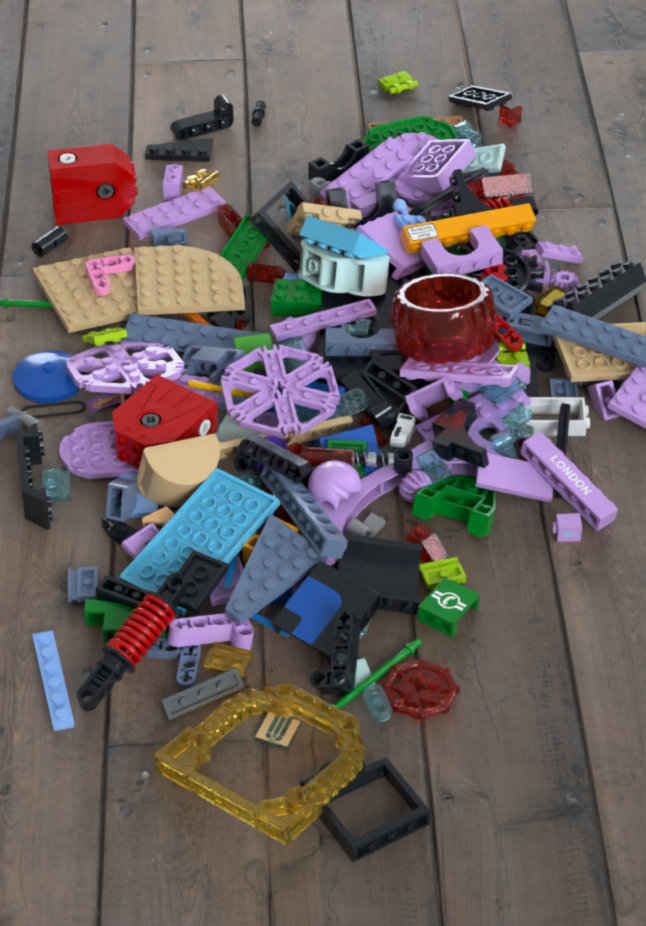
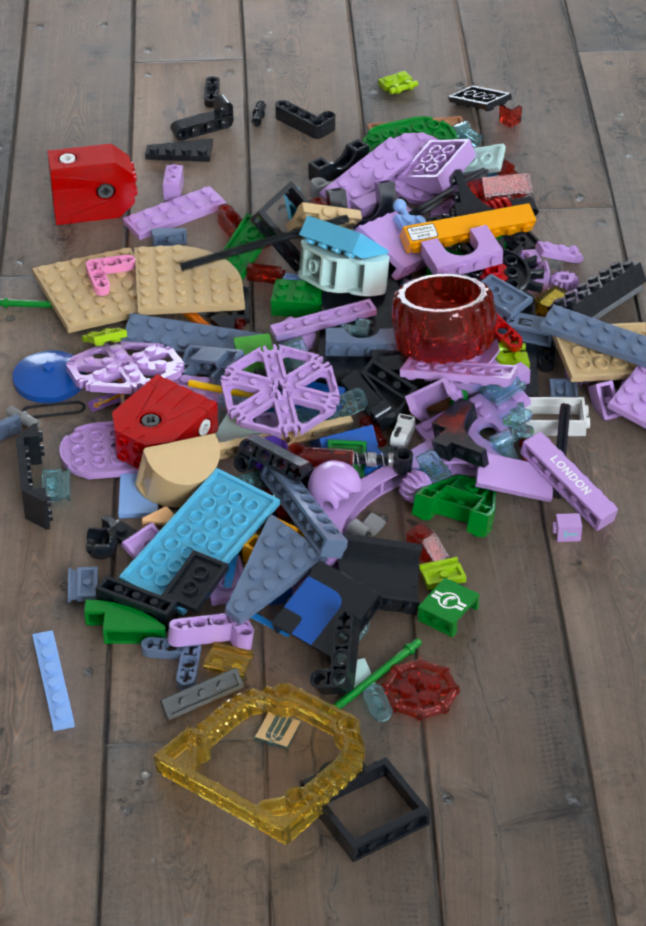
(49, 241): black pin -> none
(101, 543): none -> black hair
(121, 498): sand blue torso -> none
(133, 640): piece -> none
(200, 179): clear yellow plate -> none
(211, 91): none -> black beam
(252, 245): none -> black axle
(305, 121): none -> black beam

